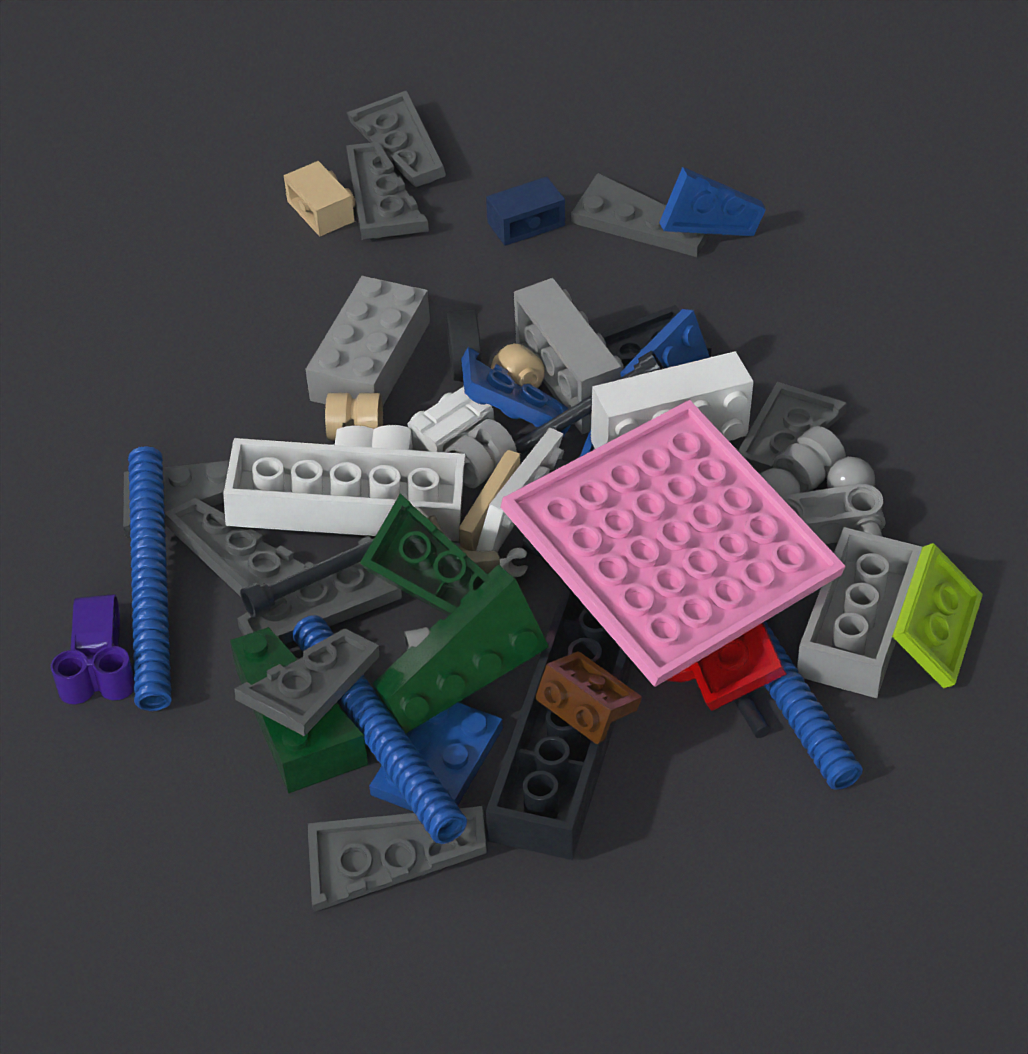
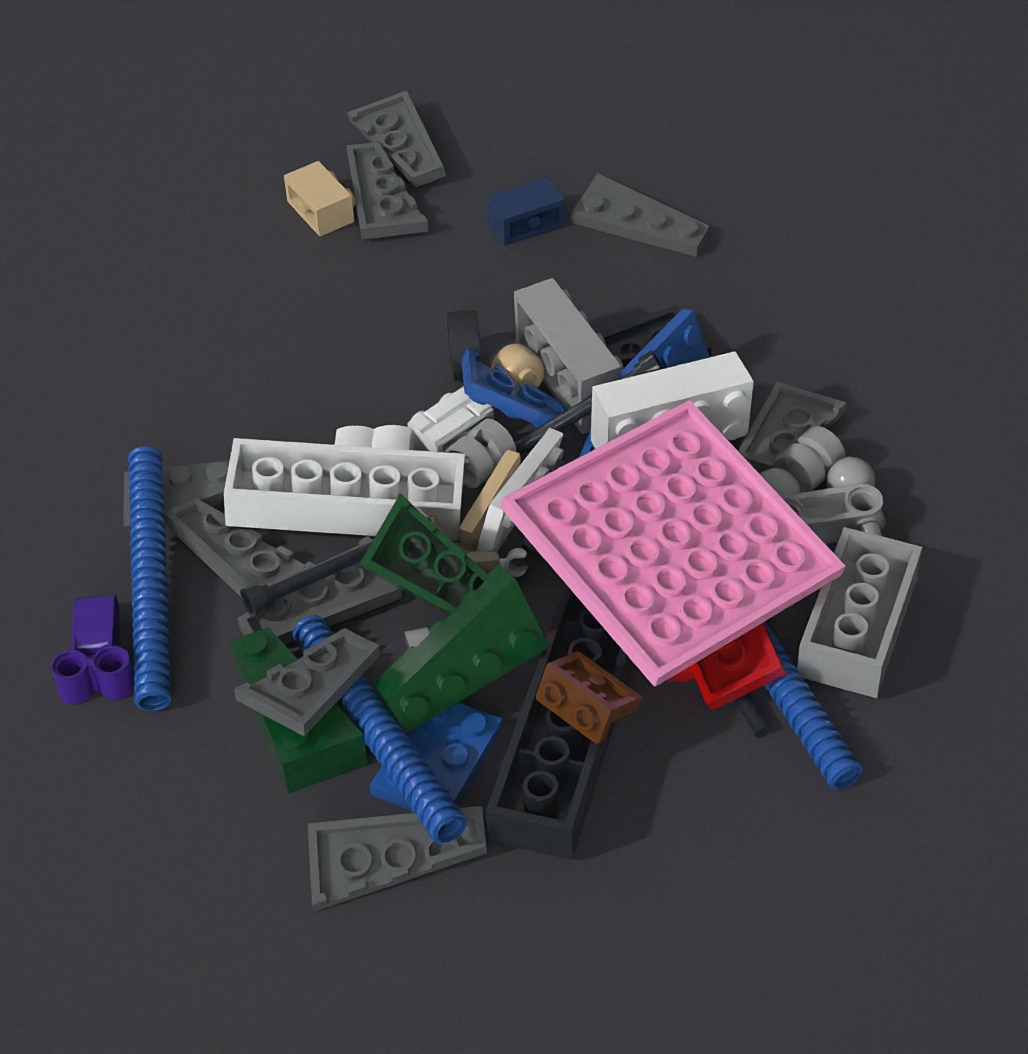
(345, 411): tan wheel -> none
(369, 340): light grey brick -> none
(710, 208): blue wing -> none
(938, 615): lime tile -> none

